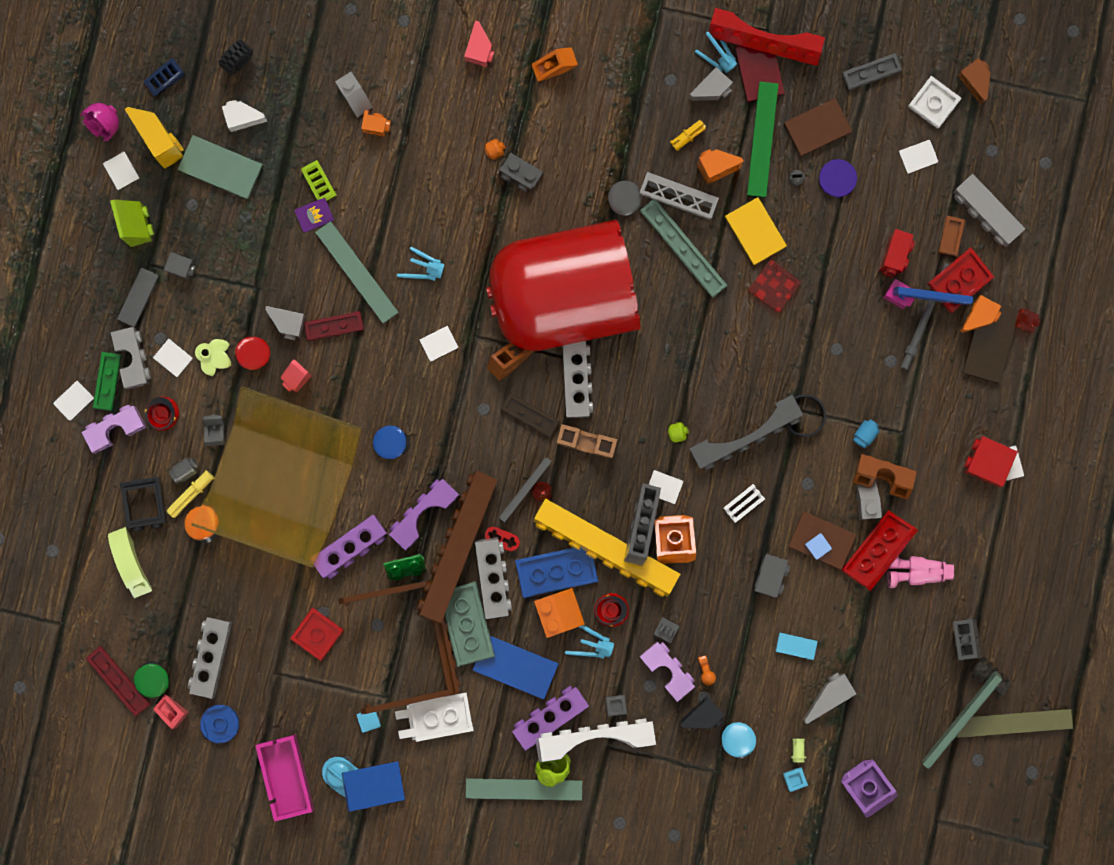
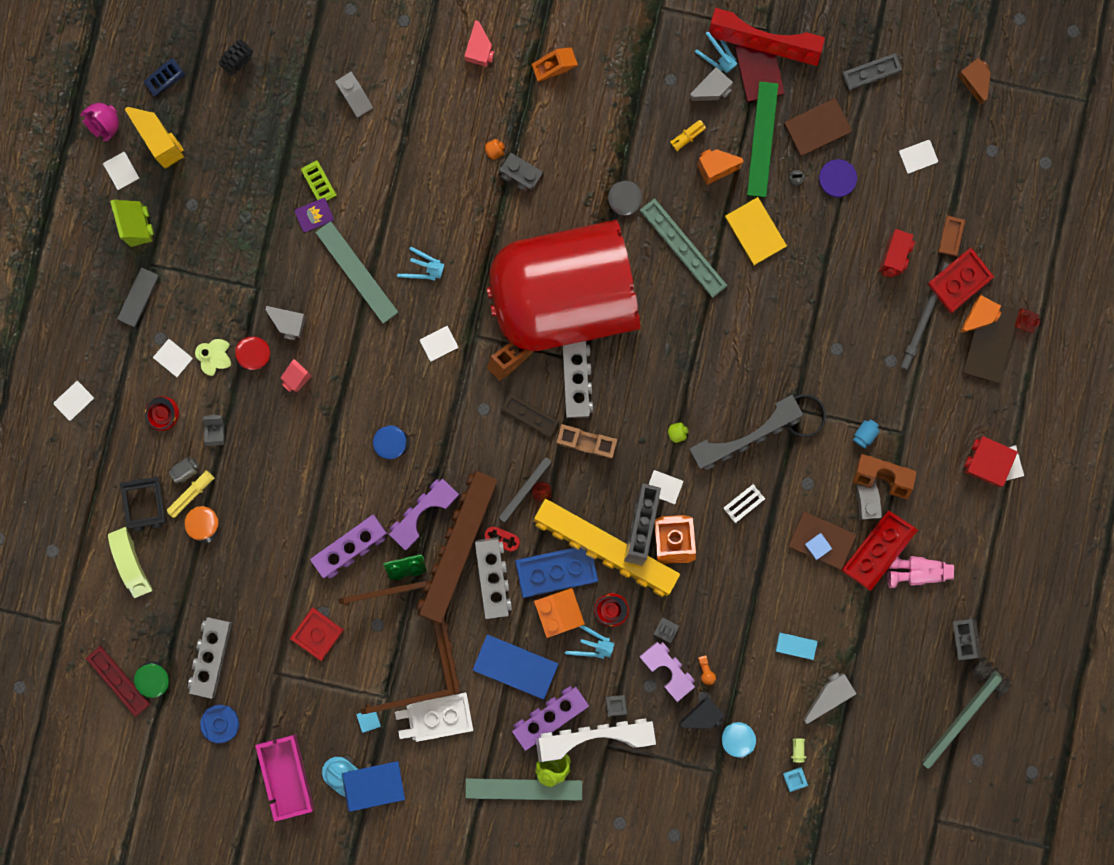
(98, 434): lavender arch -> none
(107, 381): green tile -> none
(137, 373): light grey arch -> none
(170, 711): coral slope -> none
(180, 266): dark grey brick -> none
(220, 167): sand green tile -> none
(241, 115): white slope -> none
(280, 477): clear yellow piece -> none
(334, 326): dark red tile -> none
(375, 124): orange brick -> none
(468, 626): sand green tile -> none
(679, 191): light grey fence -> none
(771, 576): dark grey brick -> none
(774, 286): clear red tile -> none
(868, 787): medium lavender slope -> none
(898, 300): dark pink brick -> none
(932, 295): blue tile -> none
(934, 102): white tile -> none
(988, 210): light grey brick -> none
(1017, 723): olive tile -> none

